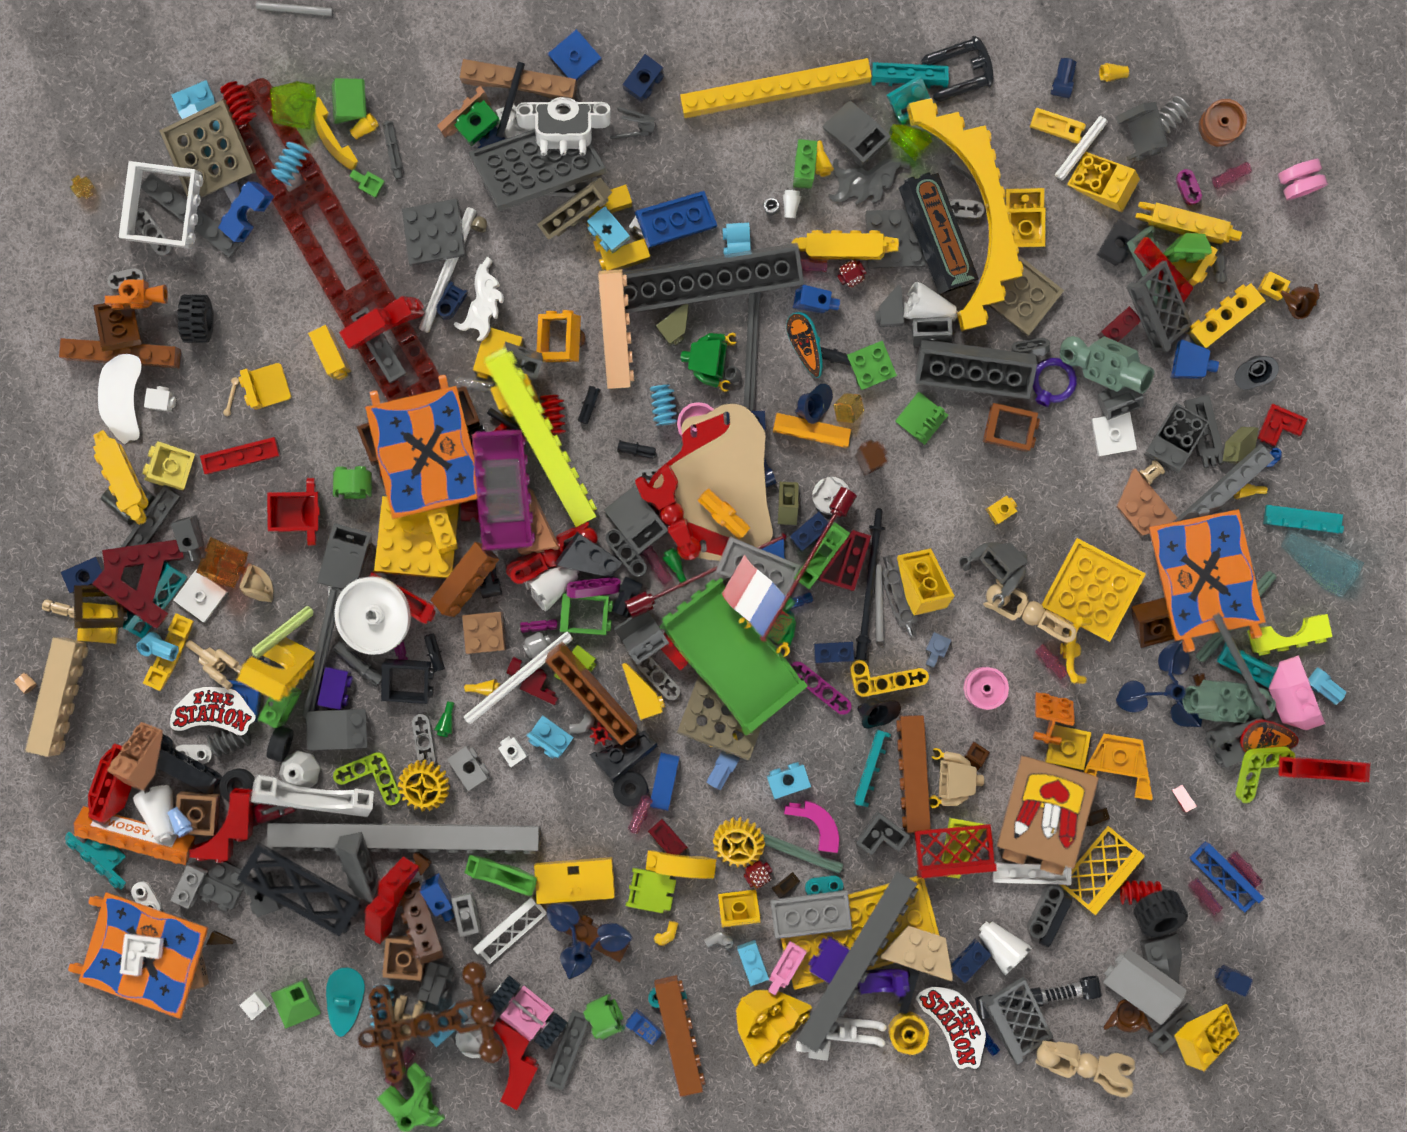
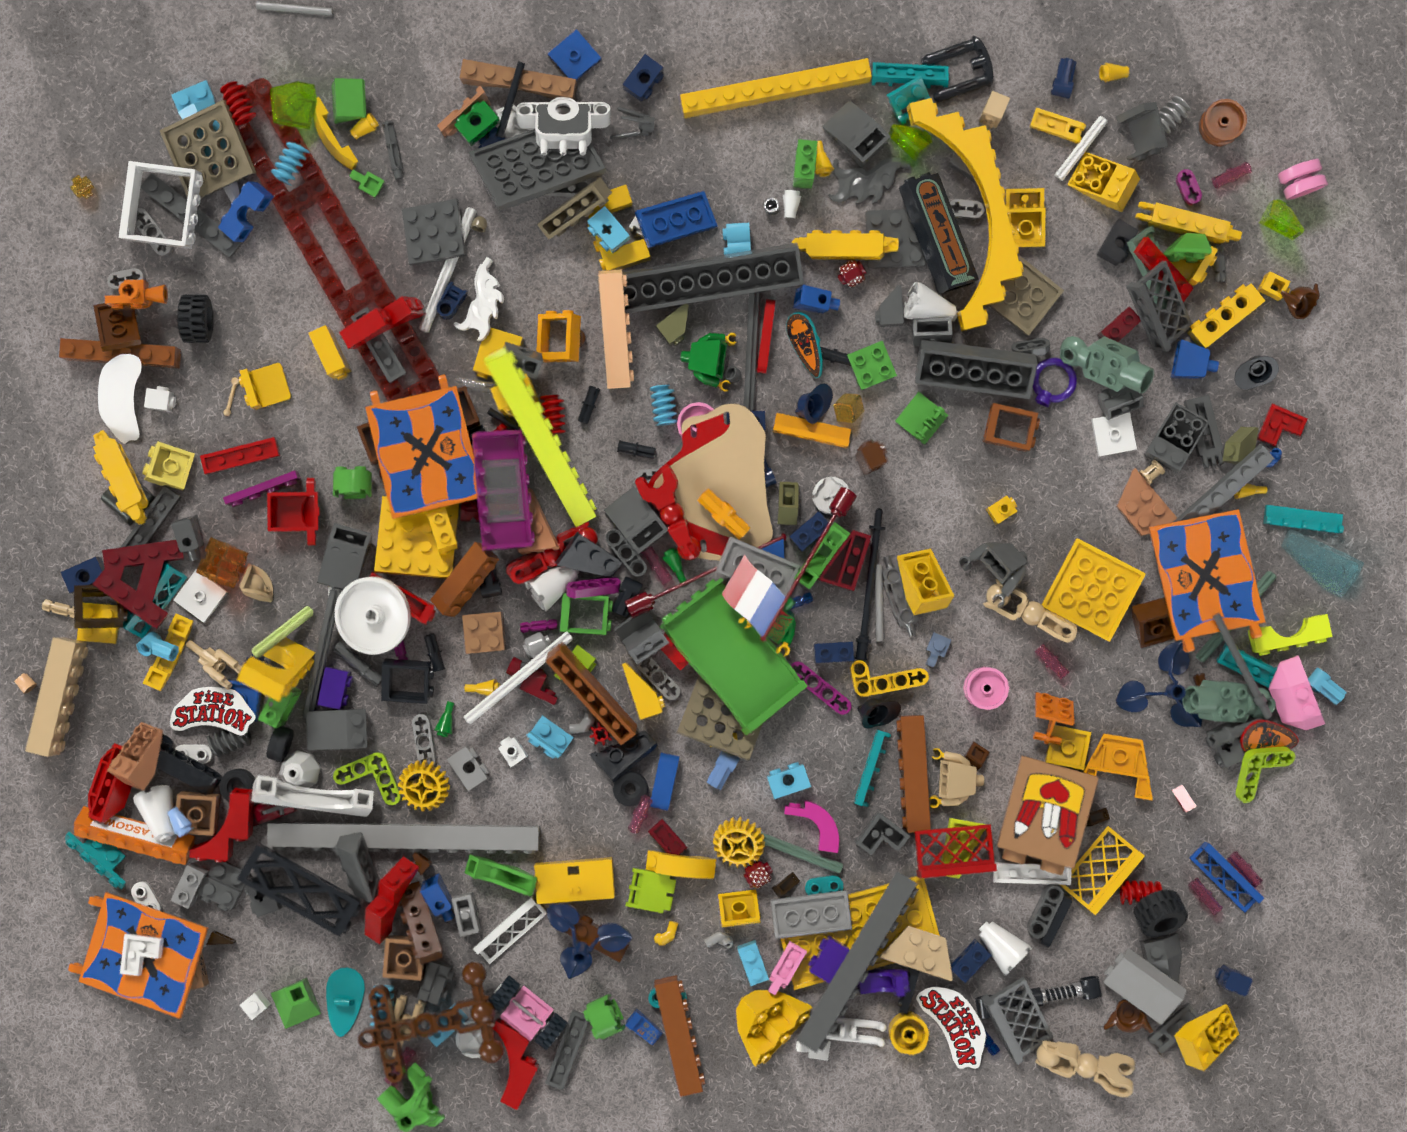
(254, 492): none -> magenta plate
(766, 336): none -> red beam
(814, 265): clear pink pin -> none
(994, 110): none -> tan brick
(1072, 650): yellow piece -> none
(1281, 219): none -> clear neon green slope
(1324, 769): red arch -> none

